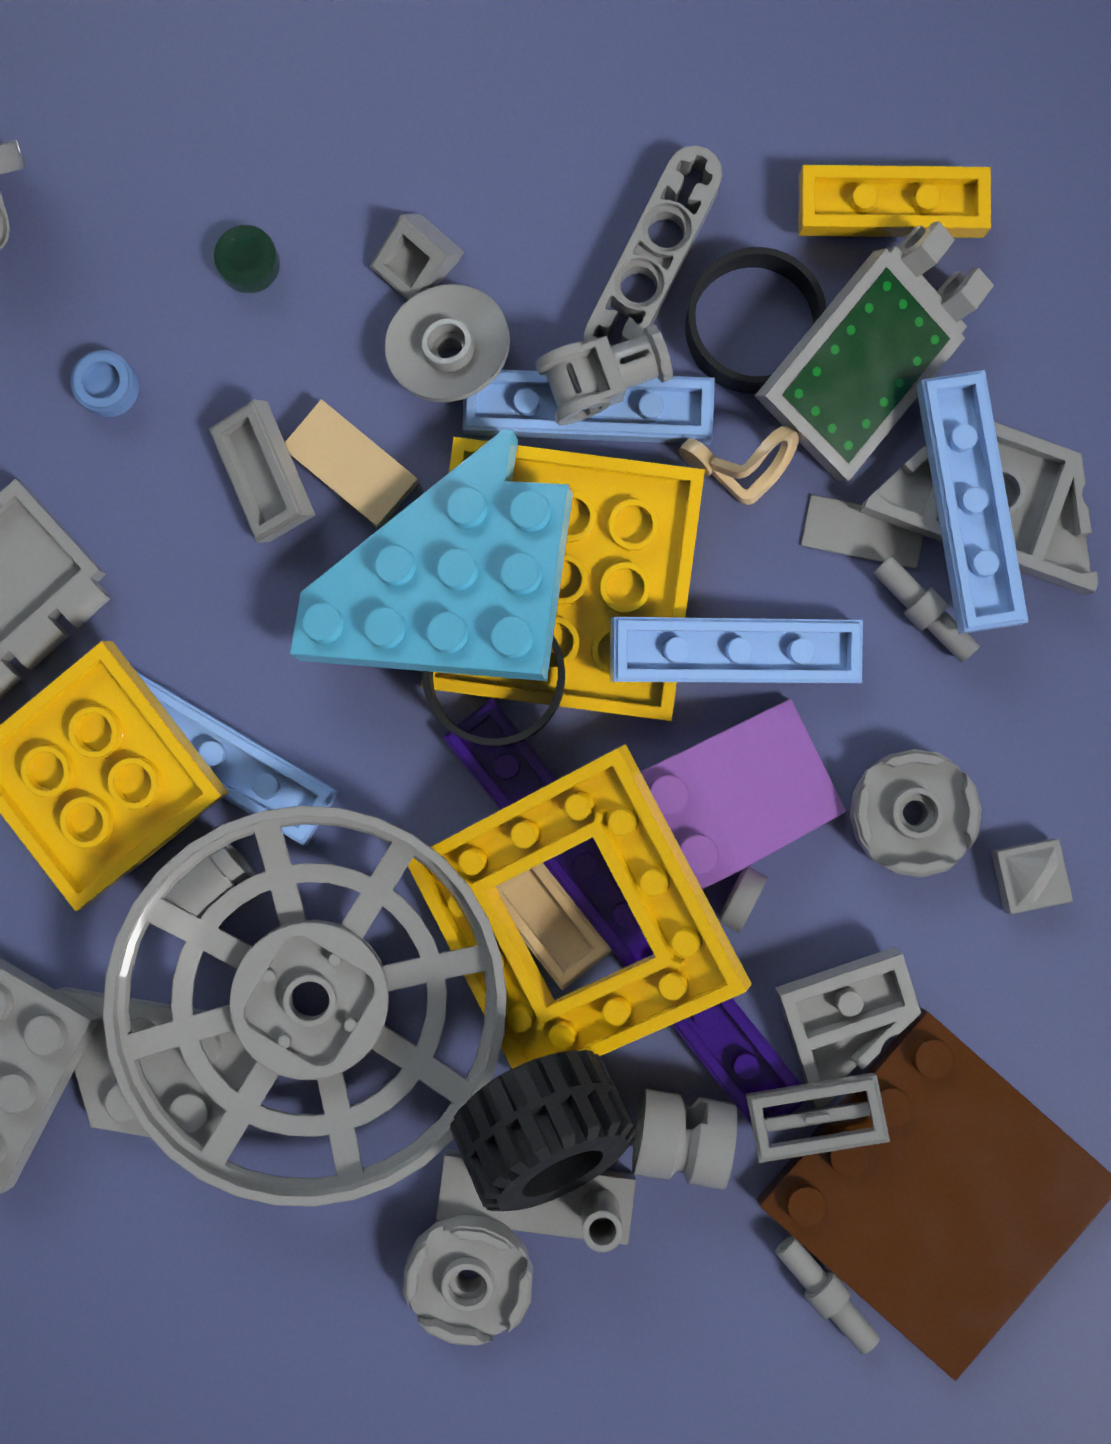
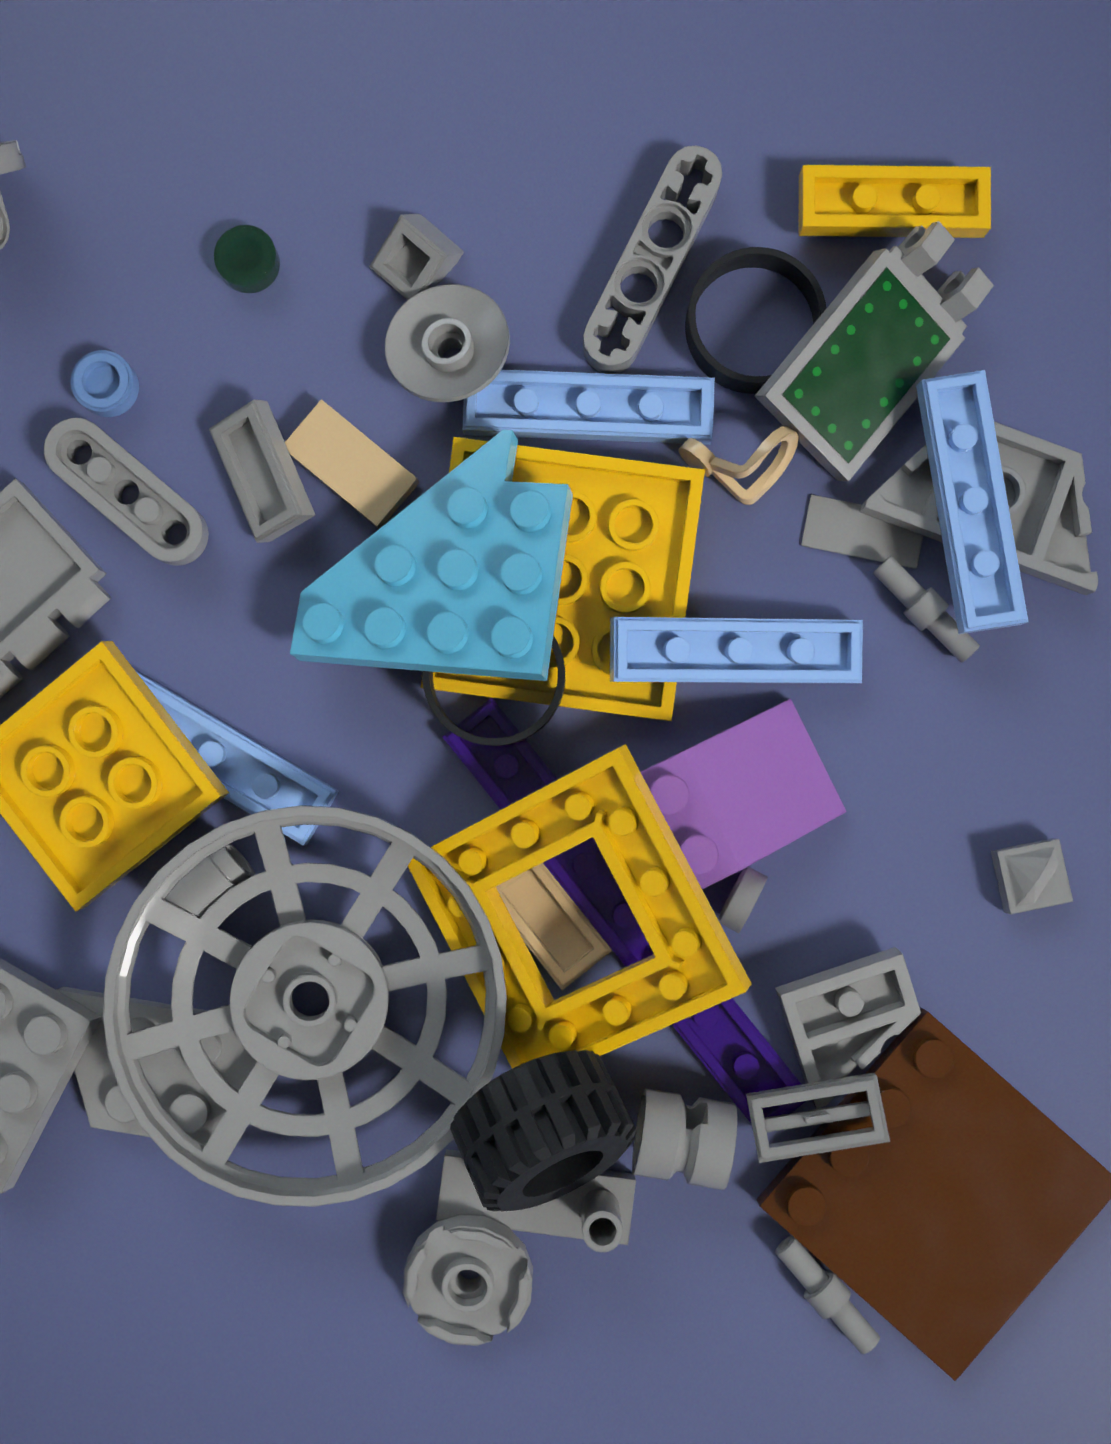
(105, 479): none -> light grey plate
(602, 372): light grey connector -> none
(948, 813): light grey plate -> none

